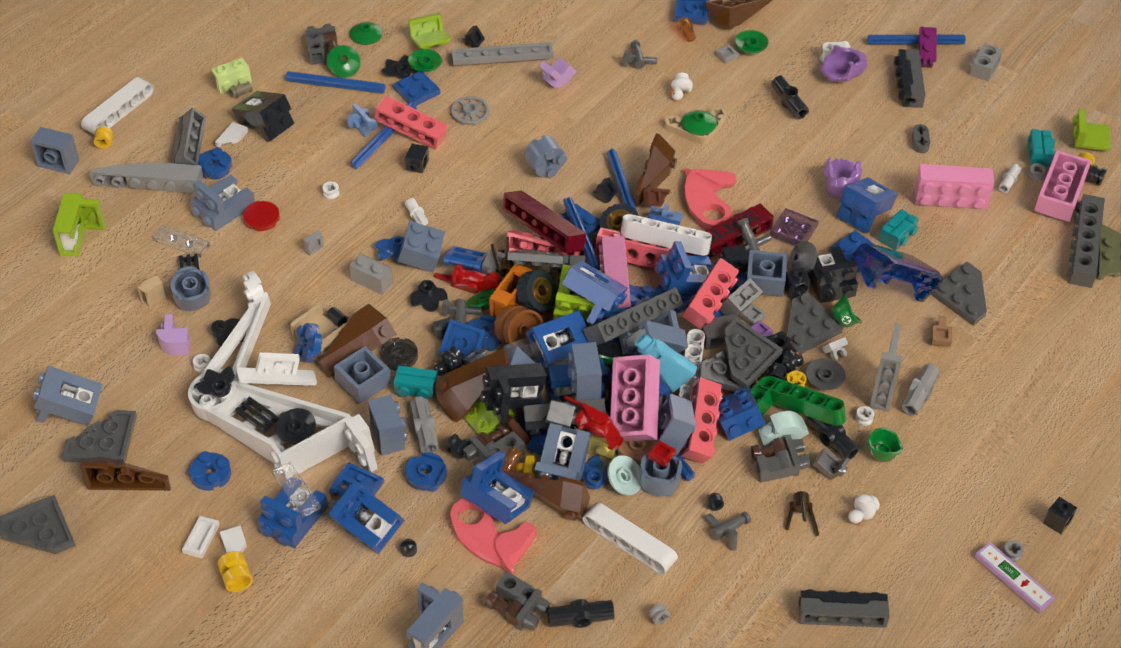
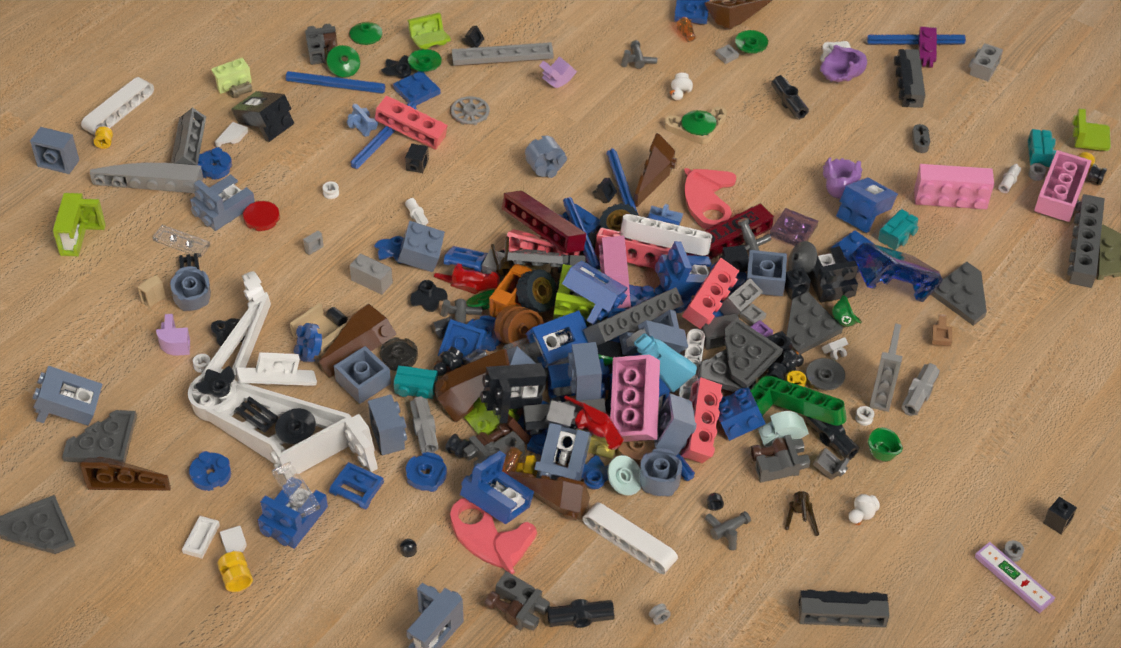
(353, 508): blue brick -> none
(654, 196): copper tile -> none
(662, 453): red tile -> none

